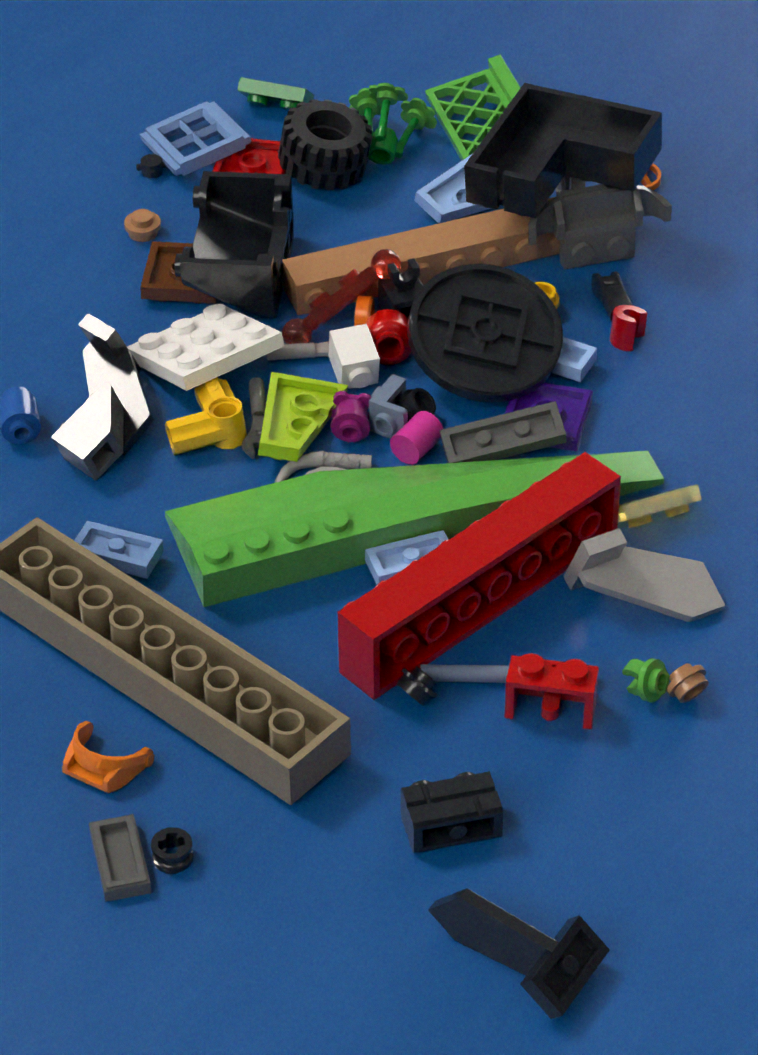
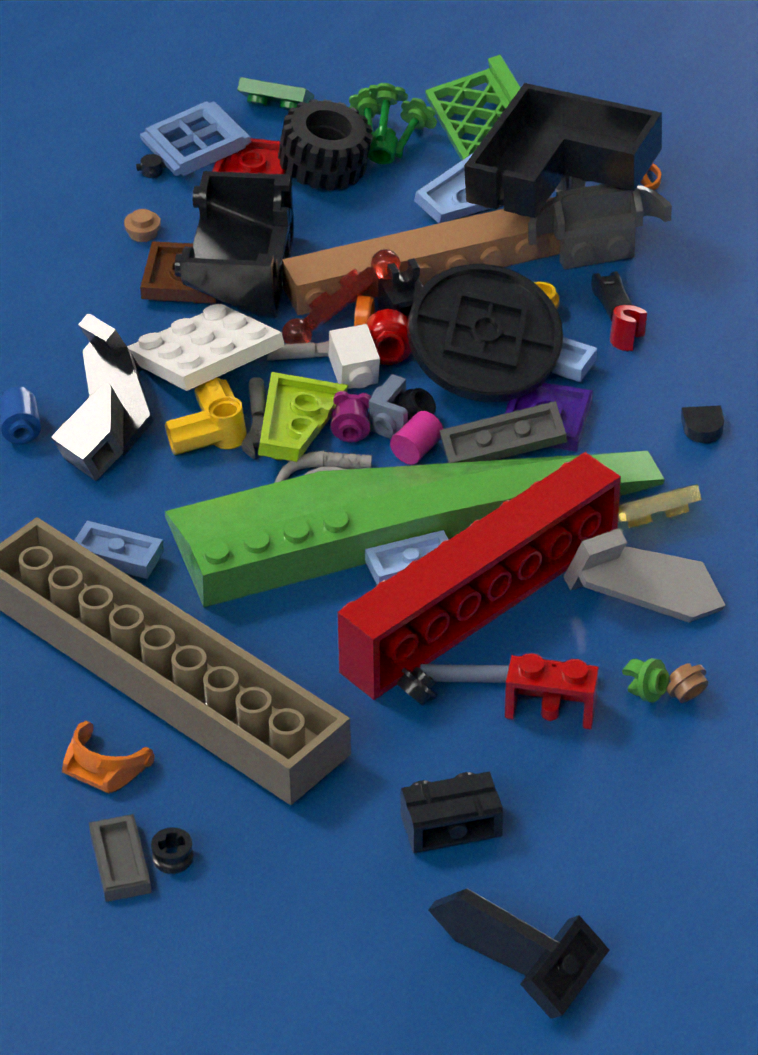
(703, 423): none -> black tile

